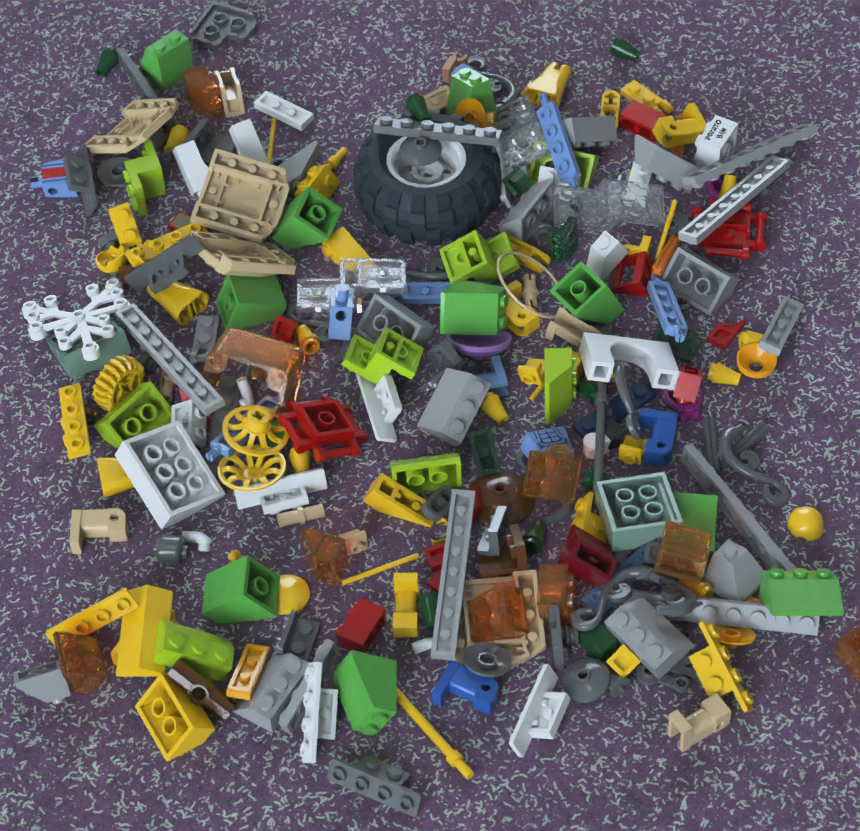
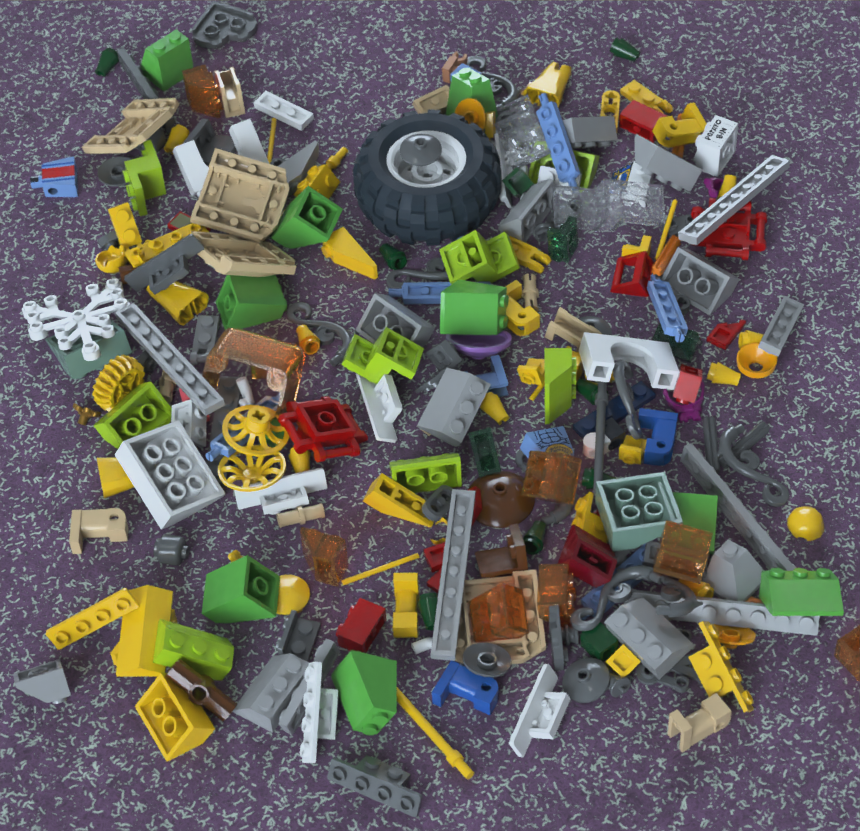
(74, 421): yellow bracket -> none
(80, 178): dark grey bracket -> none
(80, 661): clear orange slope -> none
(198, 537): white arm -> none
(248, 671): light orange tile -> none
(284, 328): red plate -> none
(340, 313): medium blue torso -> none
(355, 541): tan bracket -> none
(359, 276): clear bracket -> none
(393, 256): none -> dark green cone
(417, 107): dark green cone -> none
(445, 132): dark grey plate -> none
(495, 533): dark grey bracket -> none
(511, 294): tan piece -> none
(587, 296): bright green slope -> none
(605, 255): white slope -> none
(743, 158): light grey plate -> none

